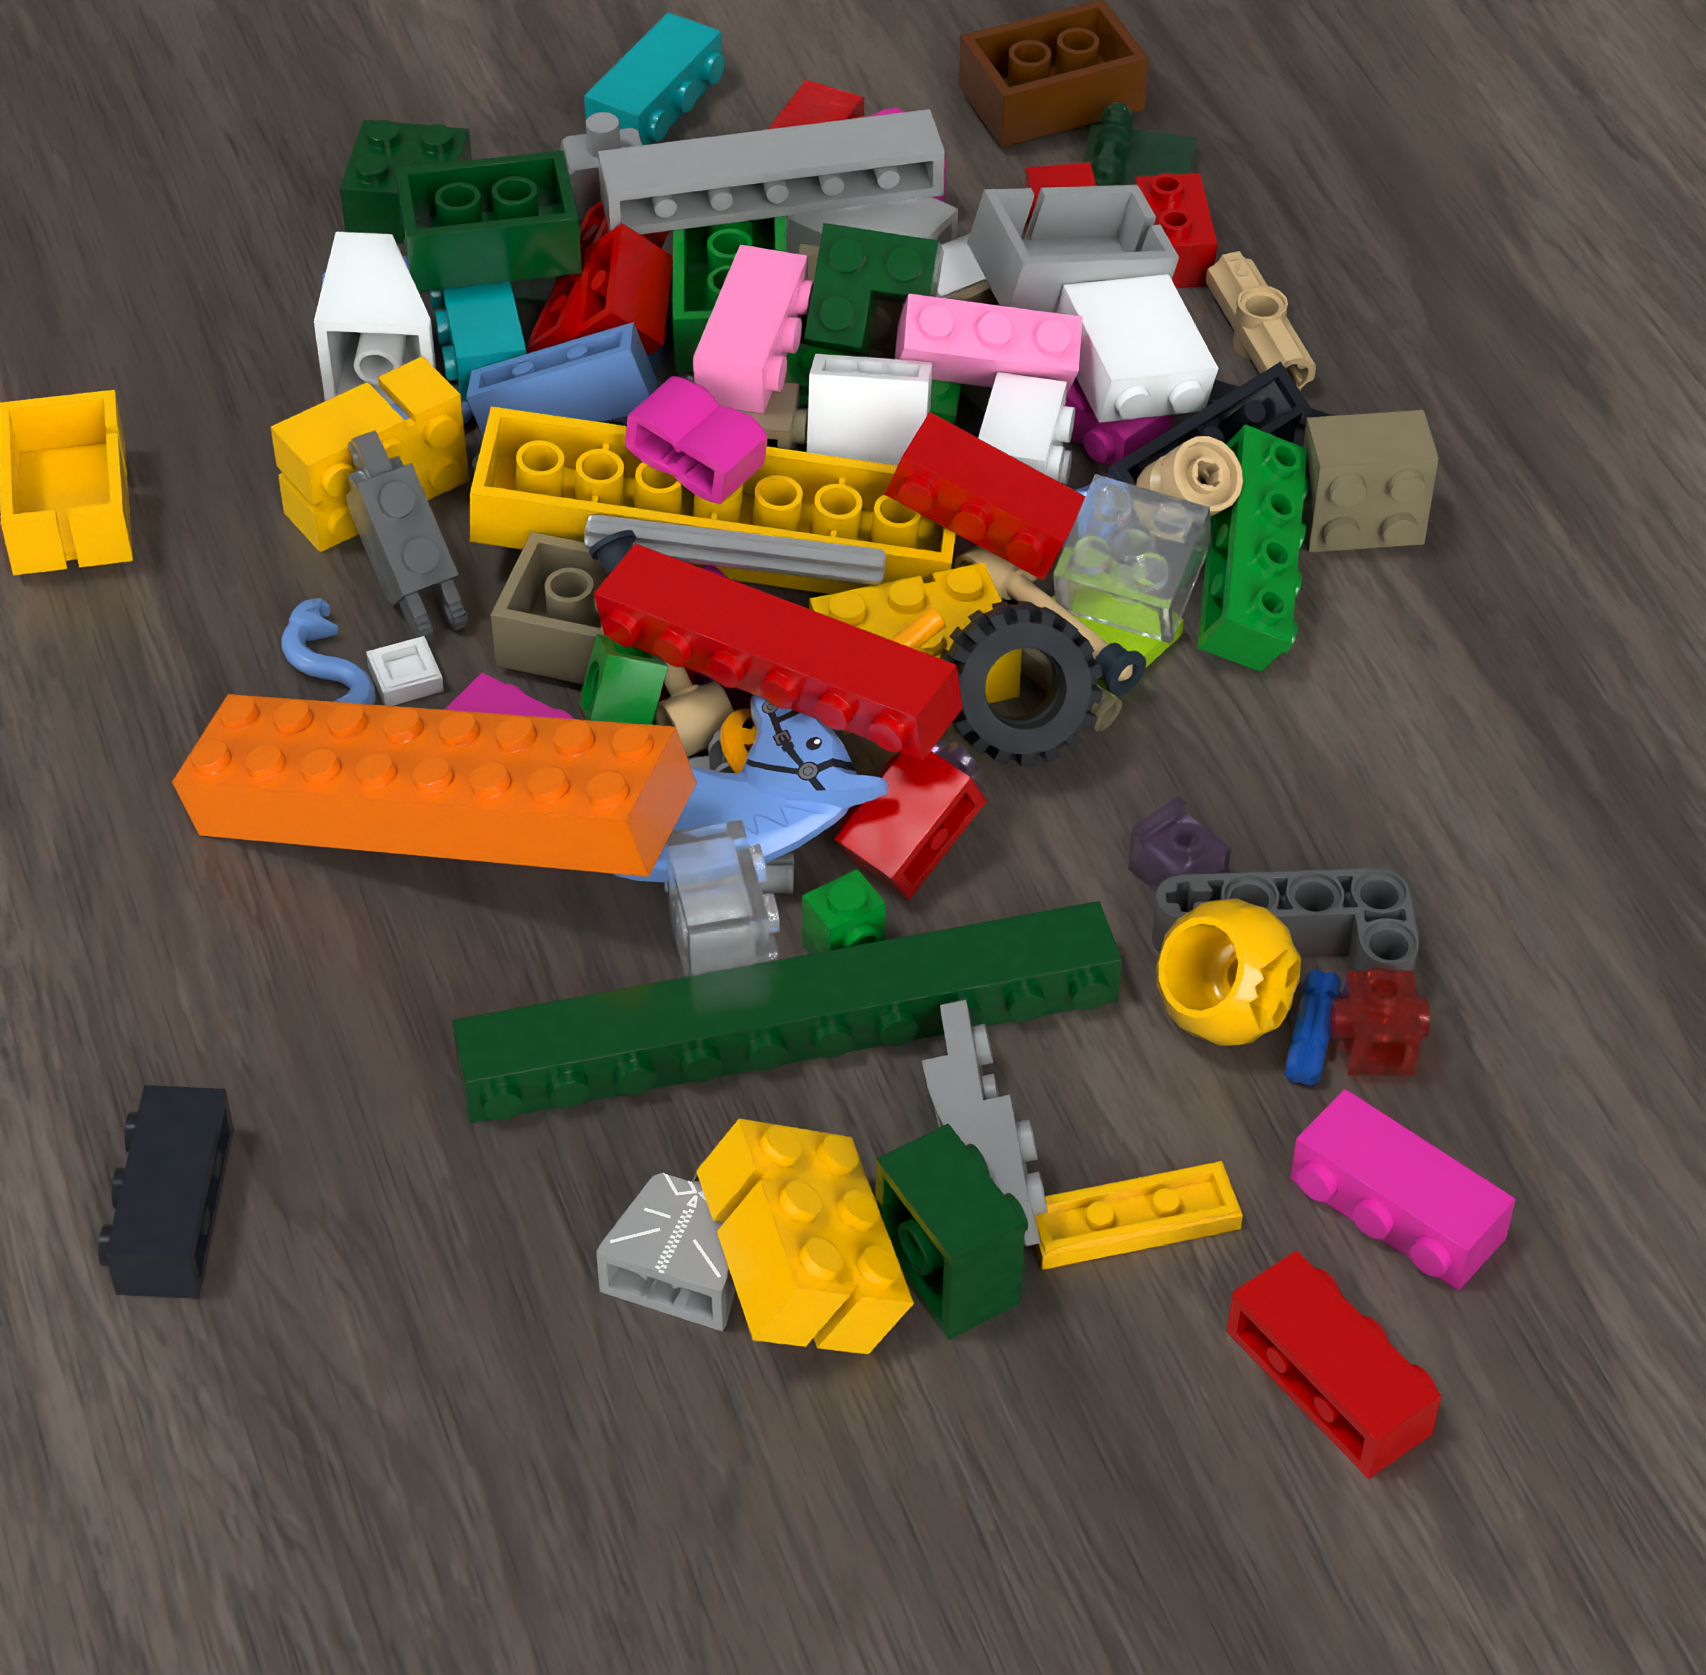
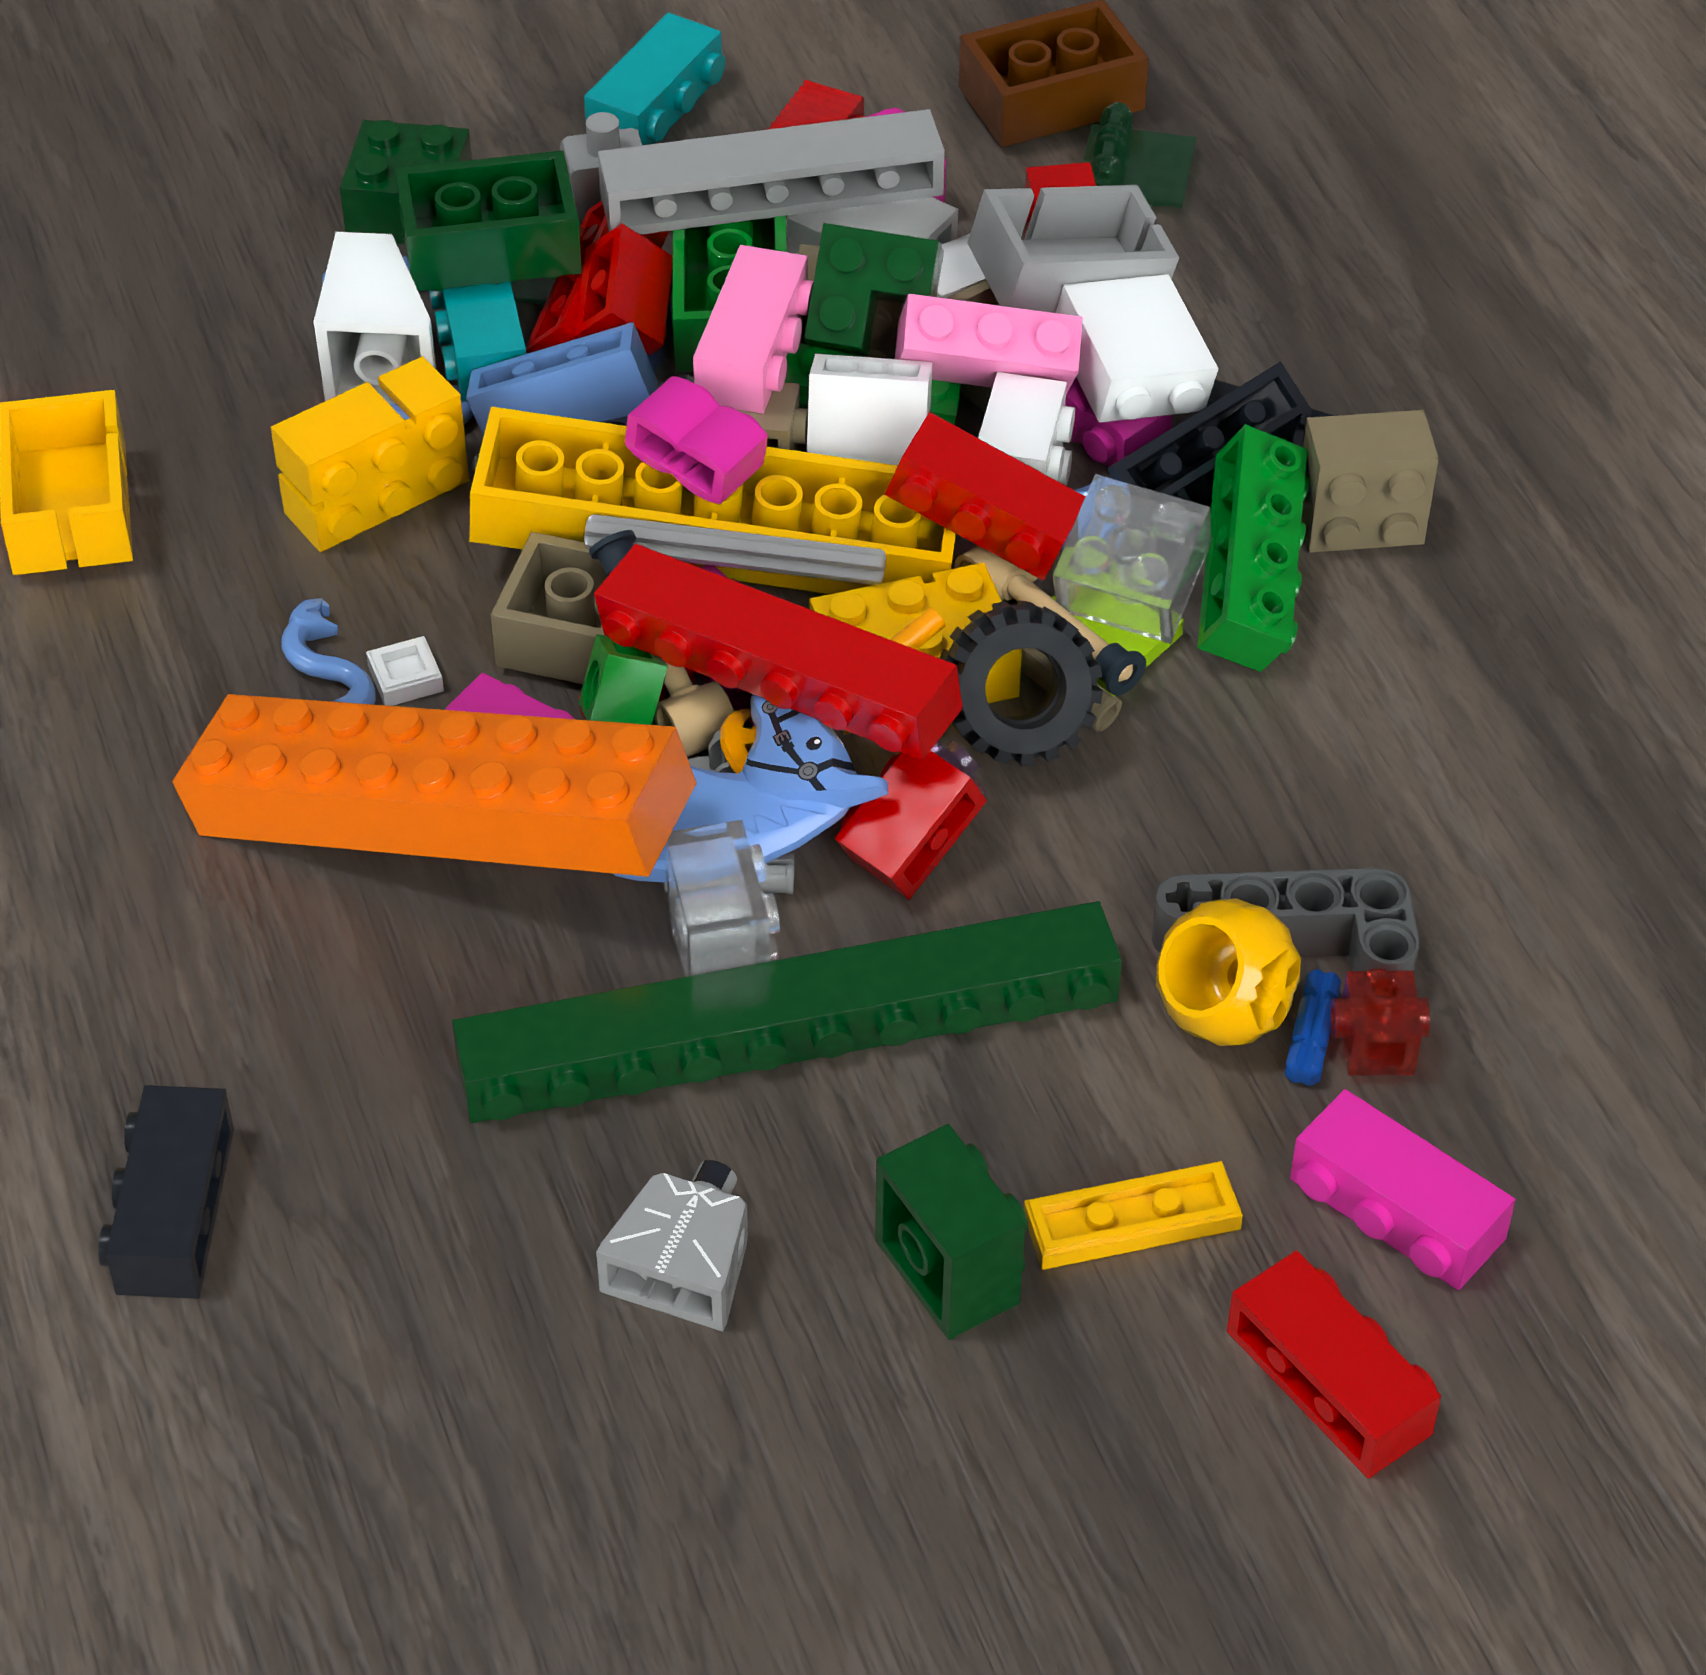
(401, 536): dark grey hinge -> none
(803, 1237): yellow piece -> none
(842, 914): green brick -> none
(981, 1115): light grey slope -> none
(1175, 845): clear purple brick -> none
(1186, 219): red brick -> none
(1198, 472): tan wheel -> none
(1258, 318): tan piece -> none

